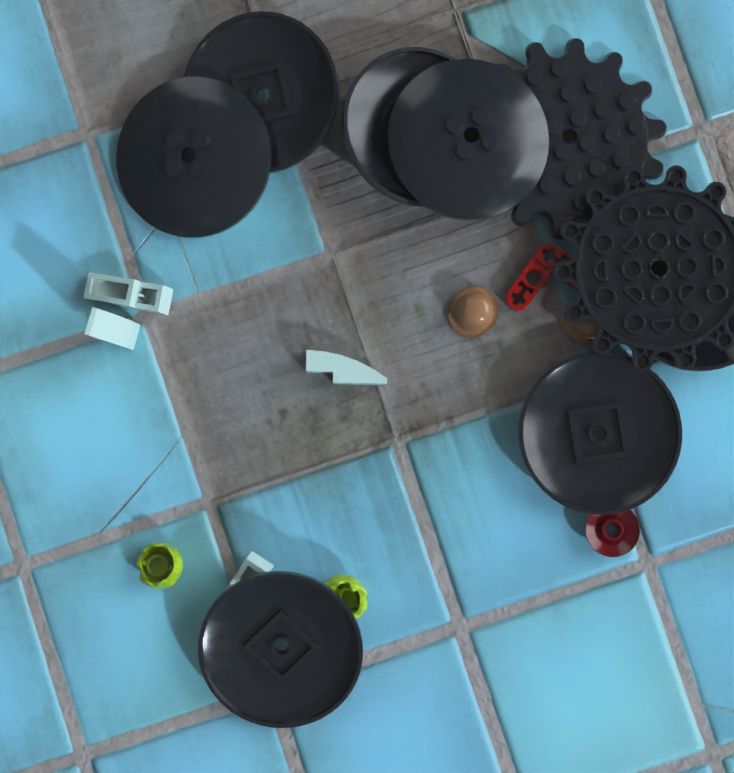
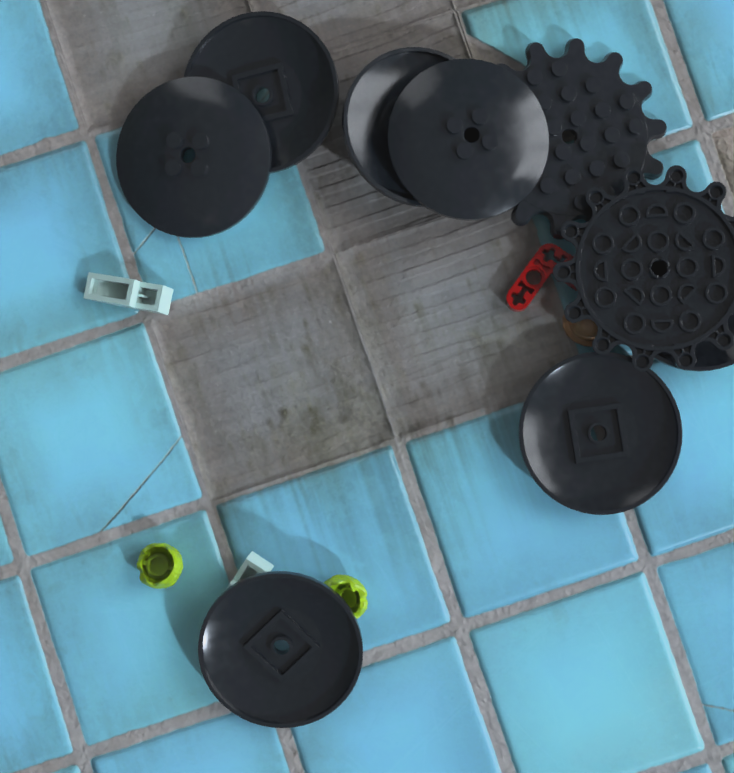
(112, 328): light aqua slope -> none
(343, 369): light aqua slope -> none
(473, 312): medium nougat hat -> none
(618, 544): dark red dish -> none

